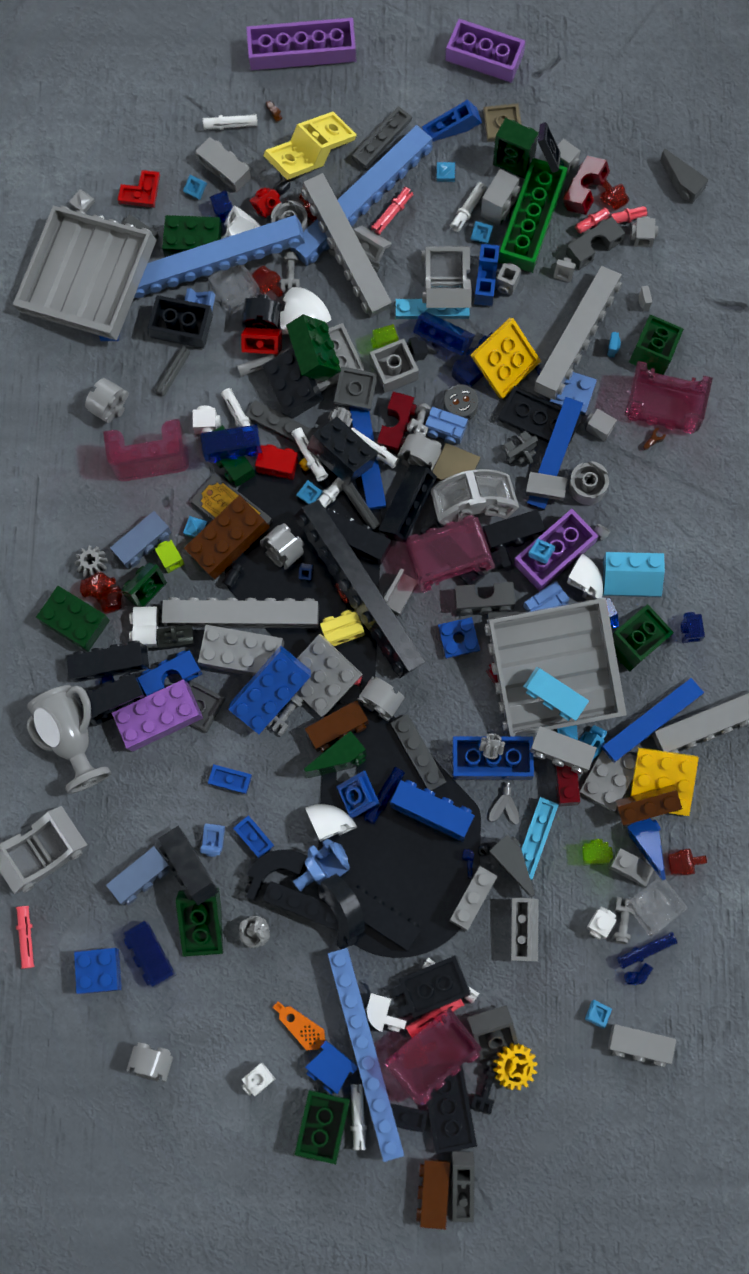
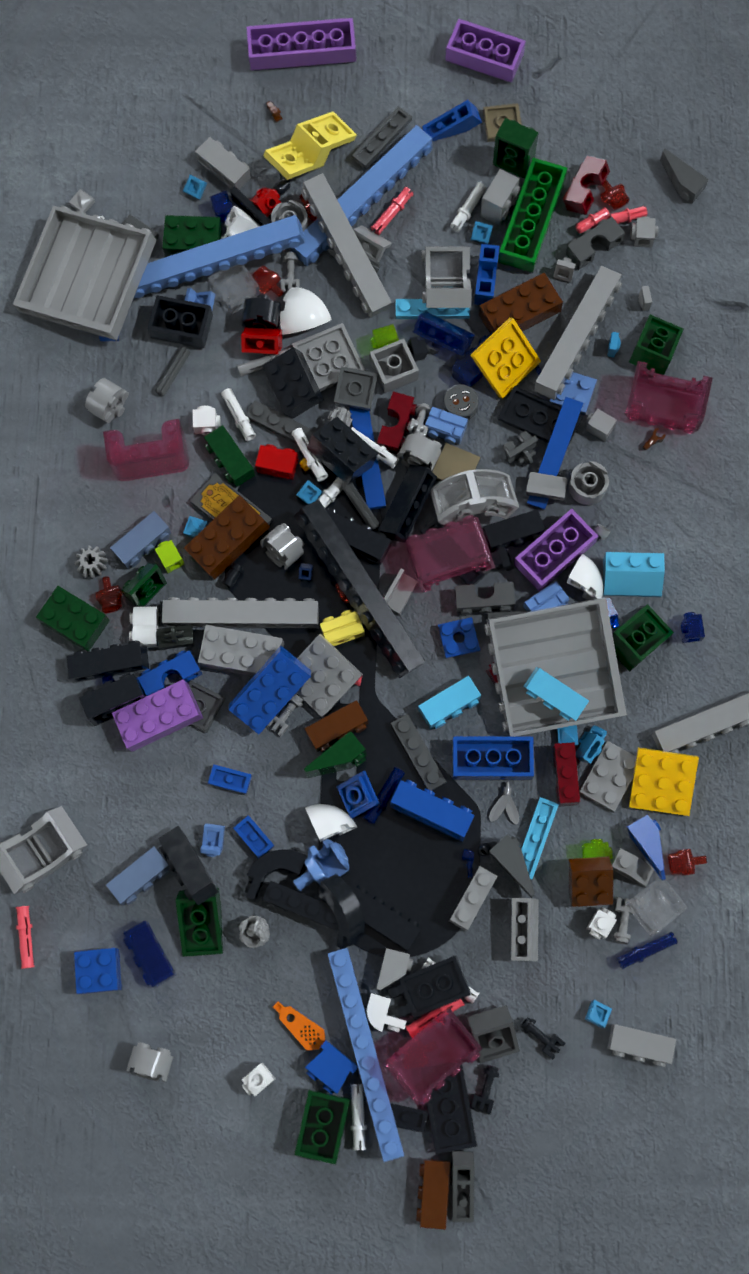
(65, 732): light grey piece -> none
(95, 585): clear red piece -> none
(141, 195): red plate -> none
(229, 122): white pin -> none
(231, 443): clear blue brick -> none
(248, 207): none -> black tile
(313, 348): dark green brick -> none
(381, 697): light grey brick -> none
(393, 967): none -> light grey slope
(445, 171): dark azure tile -> none
(450, 703): none -> medium azure brick
(492, 746): light grey gear -> none
(508, 278): light grey brick -> none
(515, 1066): yellow gear -> none
(525, 303): none -> reddish brown brick
(529, 1026): none -> black hinge
(541, 551): dark azure tile -> none
(549, 147): black tile -> none
(563, 750): light grey brick -> none
(569, 155): light grey brick -> none
(590, 881): none -> reddish brown brick
(640, 977): clear blue arm -> none
(649, 804): reddish brown brick -> none
(652, 720): blue tile -> none

